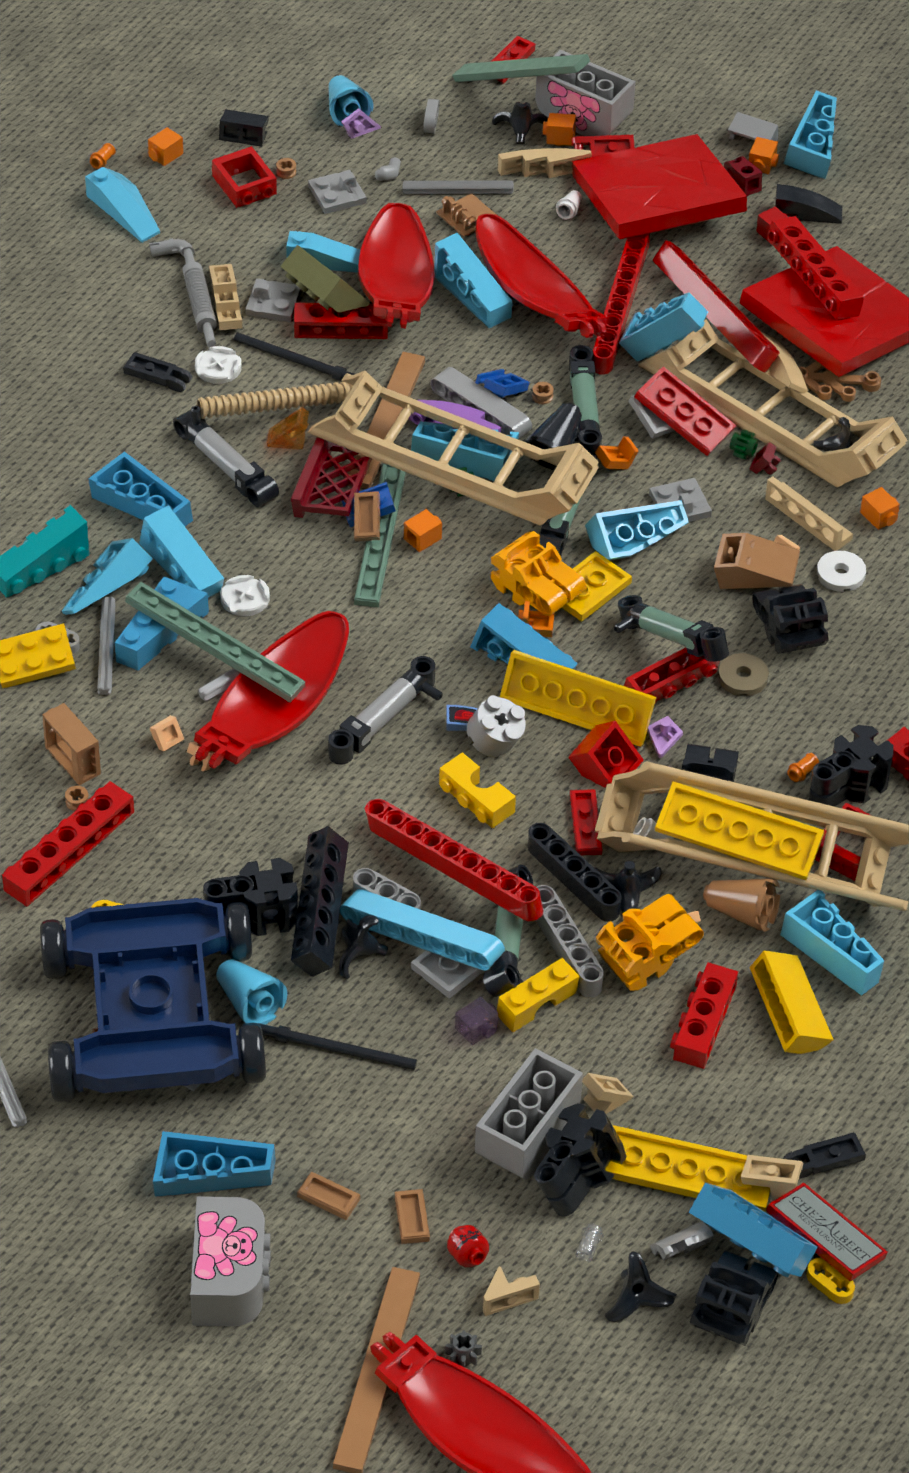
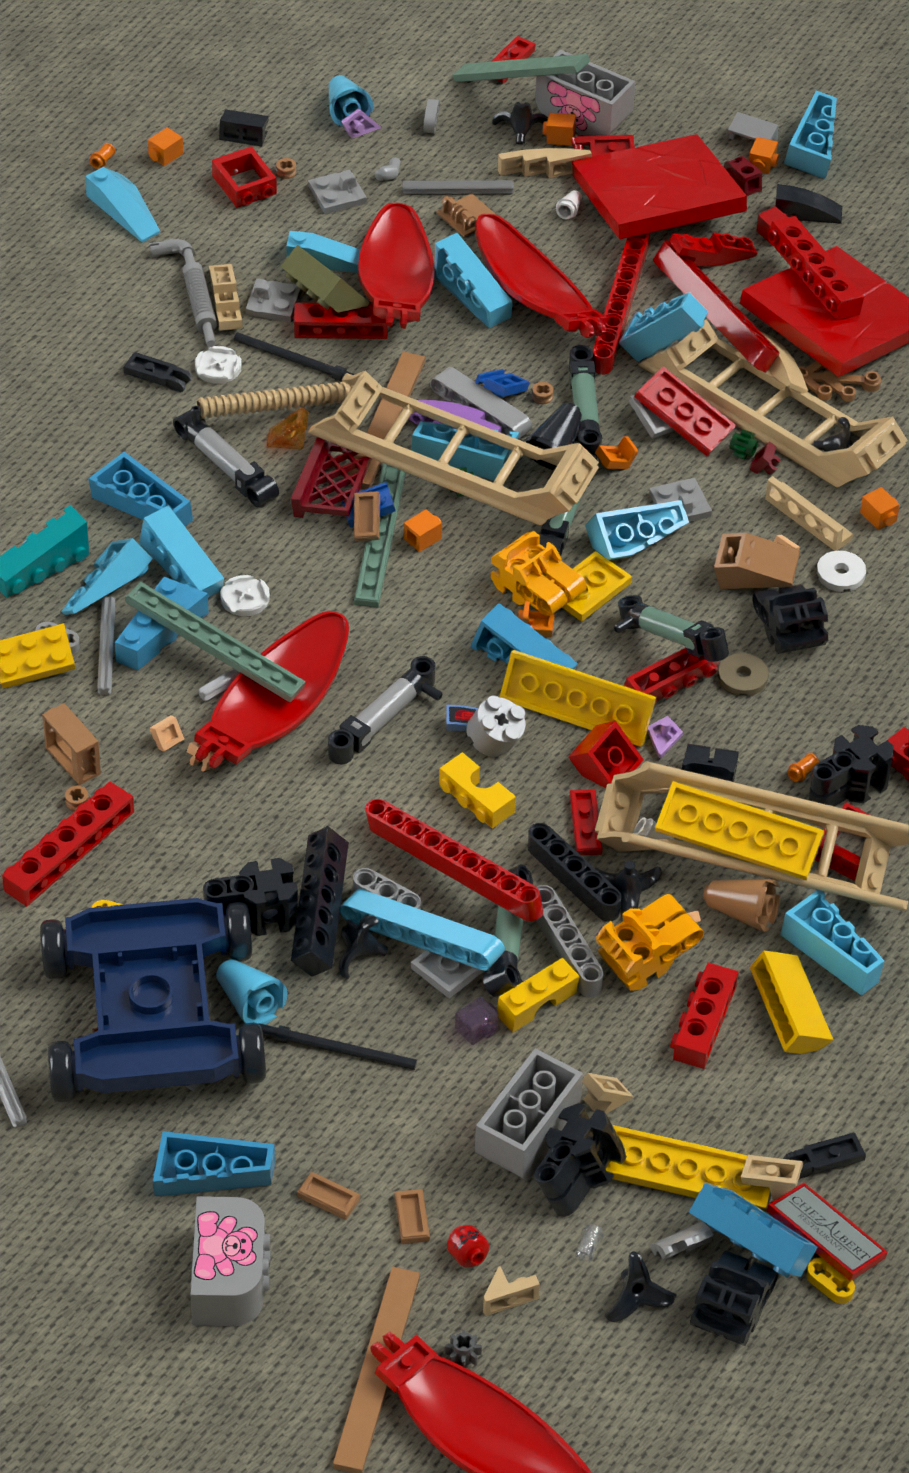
(716, 251): none -> red slope

